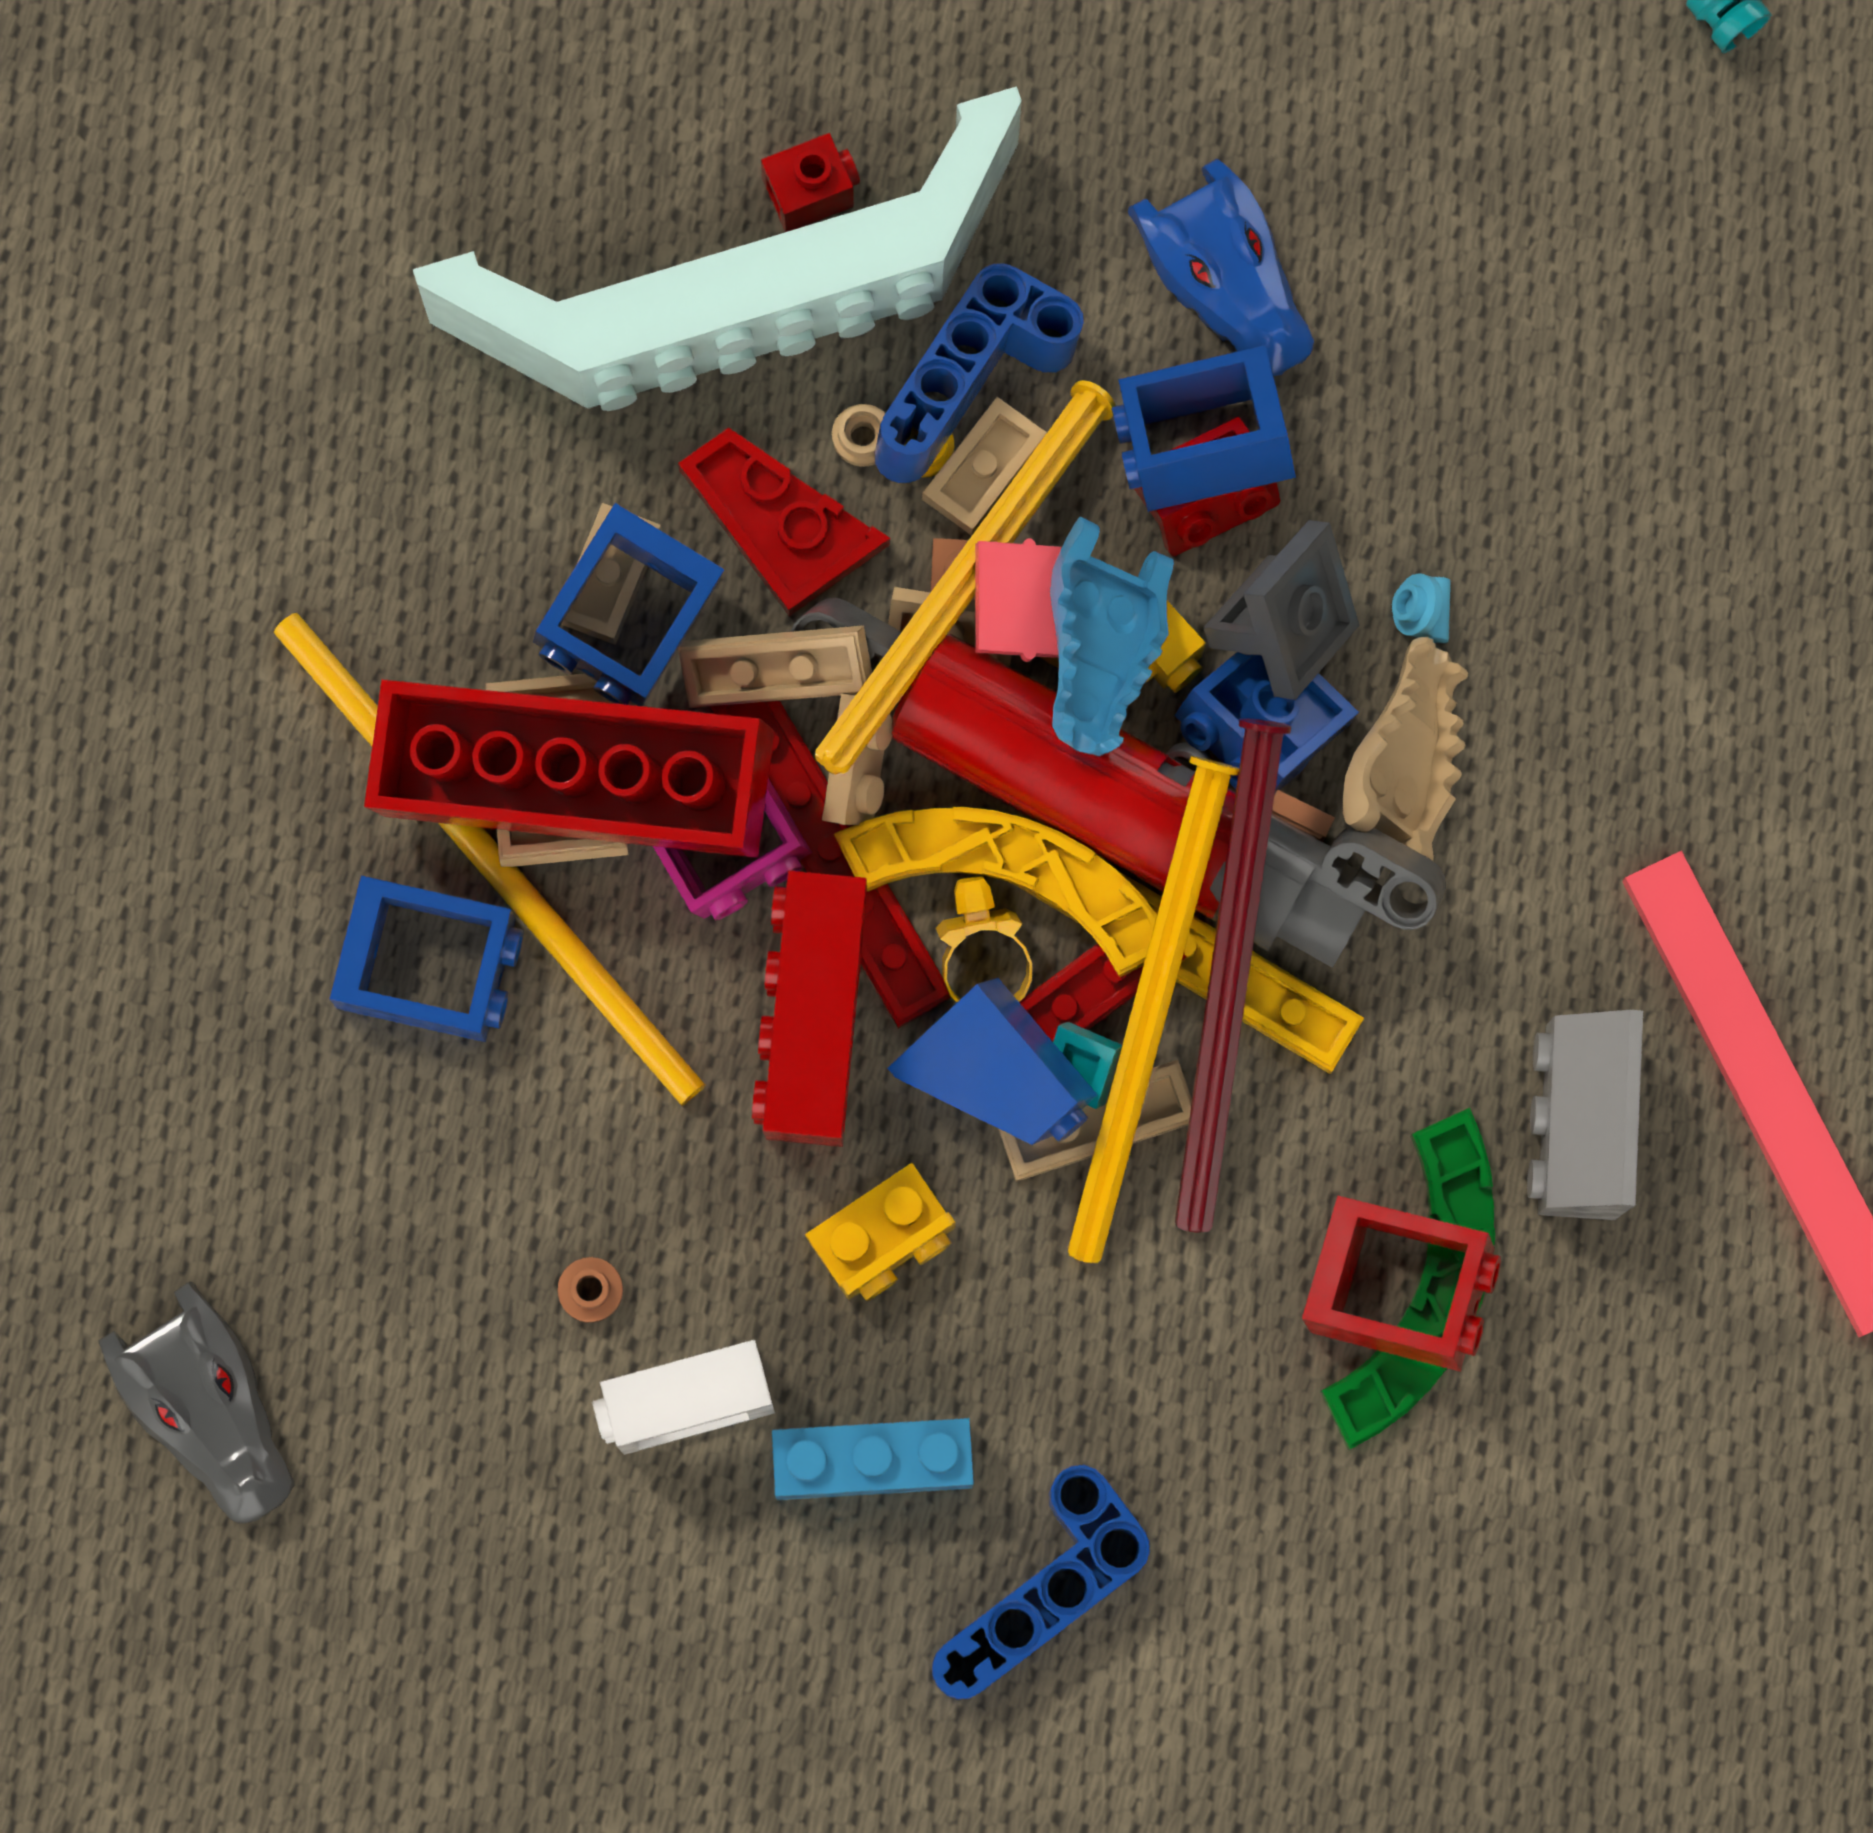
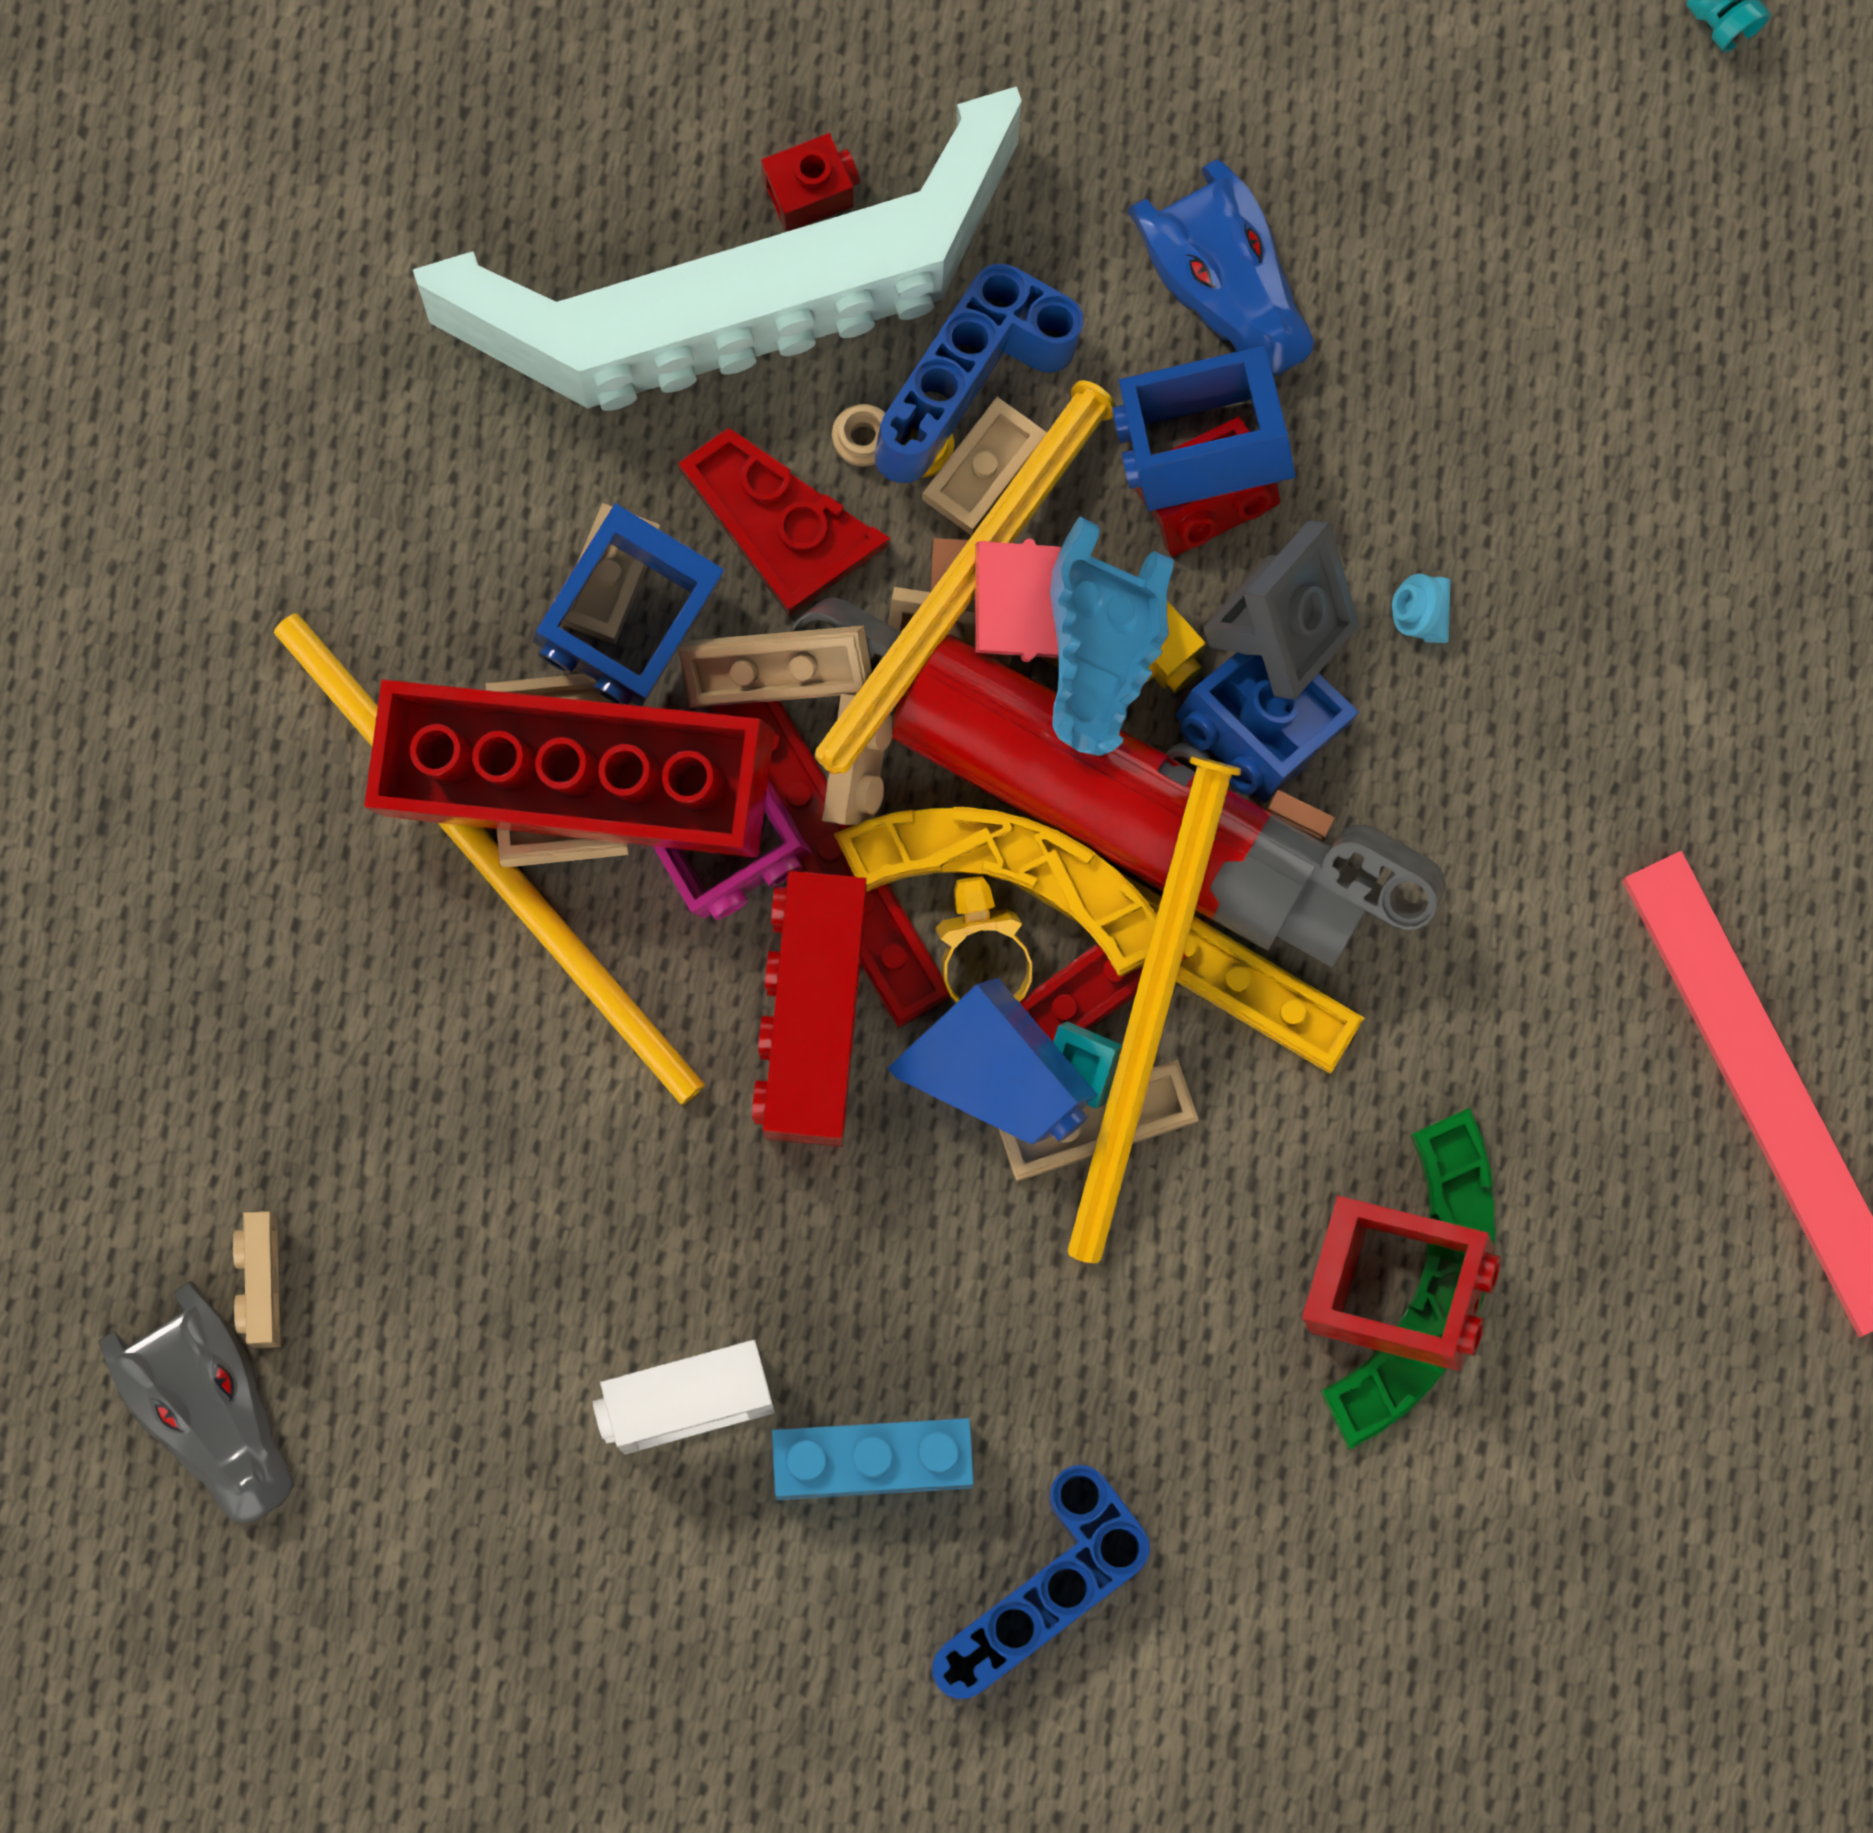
(257, 1252): none -> tan plate
(362, 944): blue window -> none
(597, 1309): nougat plate -> none
(881, 1233): yellow bracket -> none
(1229, 973): dark red axle -> none
(1404, 763): tan animal -> none
(1587, 1115): light grey slope -> none

